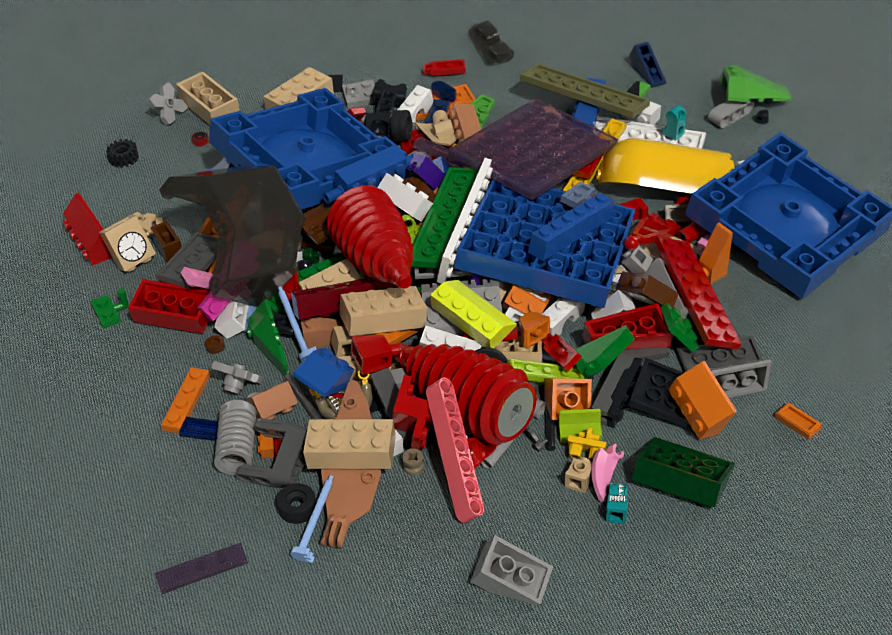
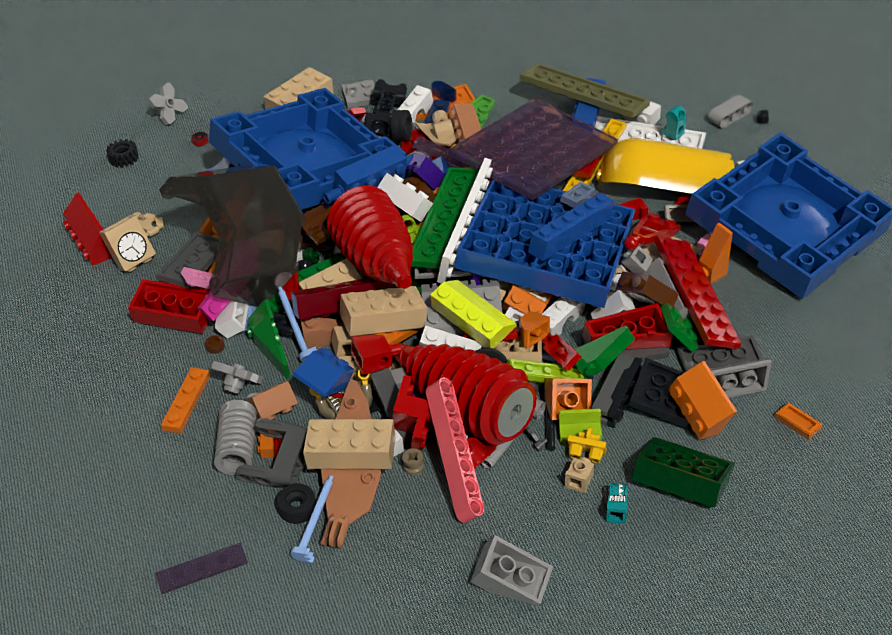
(106, 311): green plate -> none
(166, 240): reddish brown brick -> none
(199, 428): clear blue tile -> none
(206, 97): tan brick -> none
(302, 397): flat silver bar -> none
(337, 81): black piece -> none
(445, 67): red hinge -> none
(489, 43): clear smoke panel -> none
(602, 470): bright pink piece -> none
(639, 88): tile -> none
(647, 64): dark blue slope -> none
(691, 232): red piece -> none
(746, 85): bright green wedge -> none

